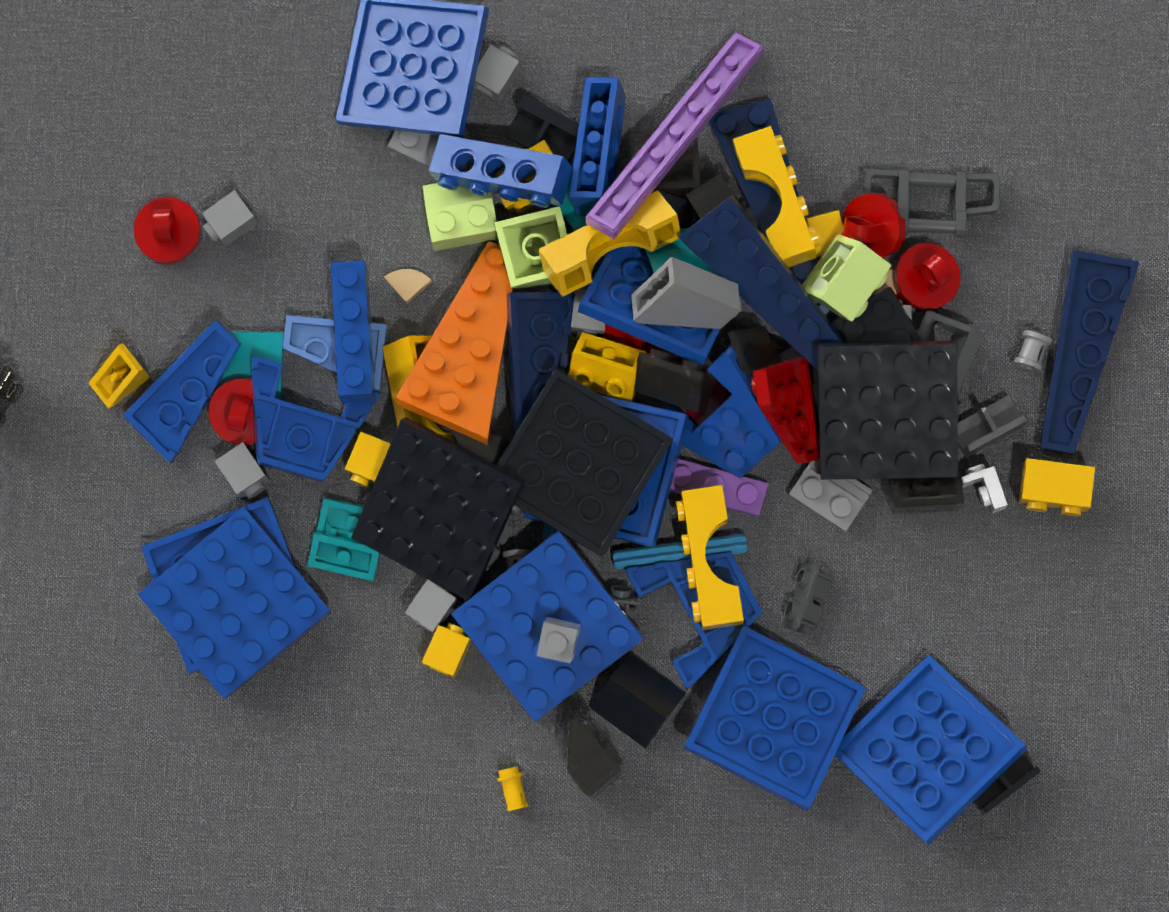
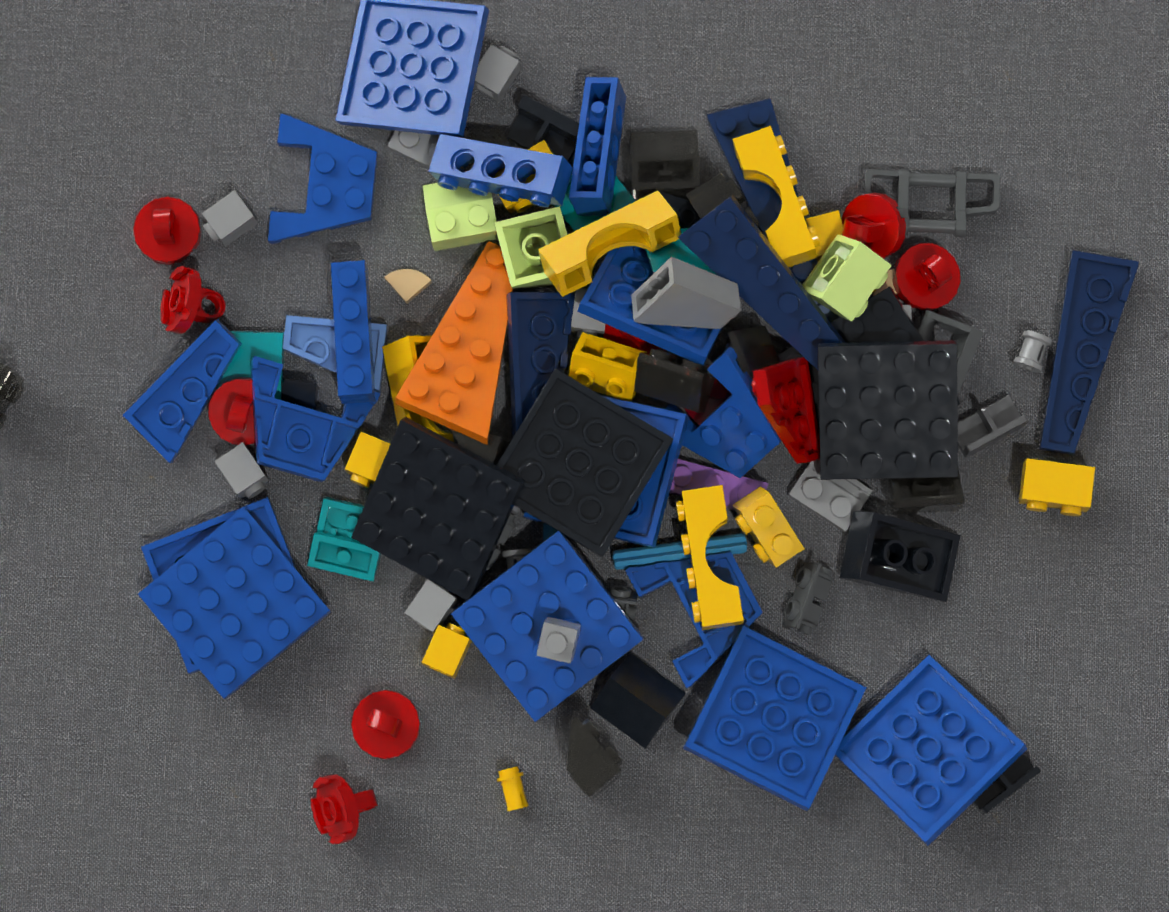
(118, 376): yellow slope -> none
(184, 301): none -> red tile
(300, 393): none -> black slope
(338, 185): none -> blue wing
(338, 809): none -> red tile
(385, 724): none -> red tile
(674, 135): medium lavender tile -> none
(768, 527): none -> yellow brick
(899, 555): none -> black slope
(991, 490): white bracket -> none

